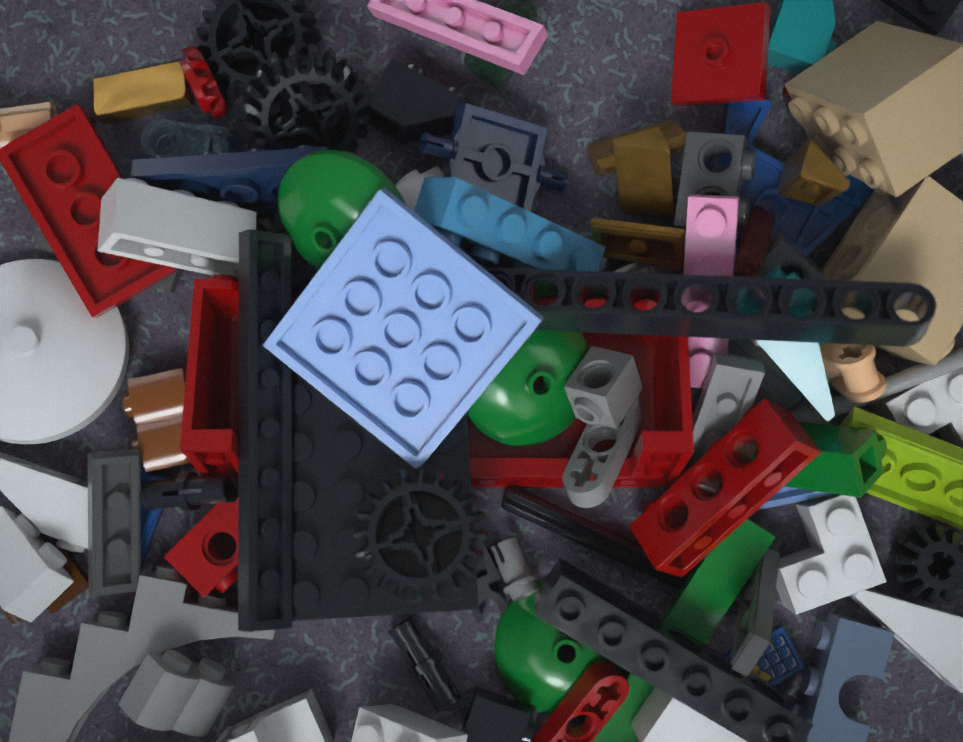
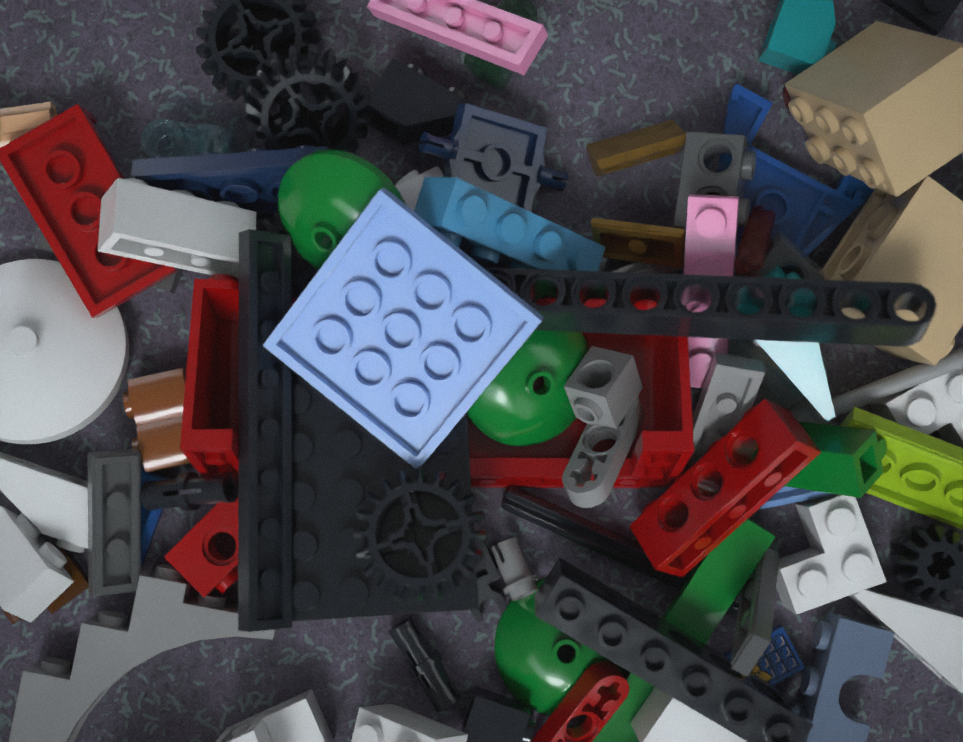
(141, 93): pearl gold slope -> none
(176, 693): light grey brick -> none
(202, 83): red gear -> none
(644, 173): pearl gold slope -> none
(721, 55): red plate -> none
(811, 177): pearl gold slope -> none
(853, 371): light nougat piece -> none

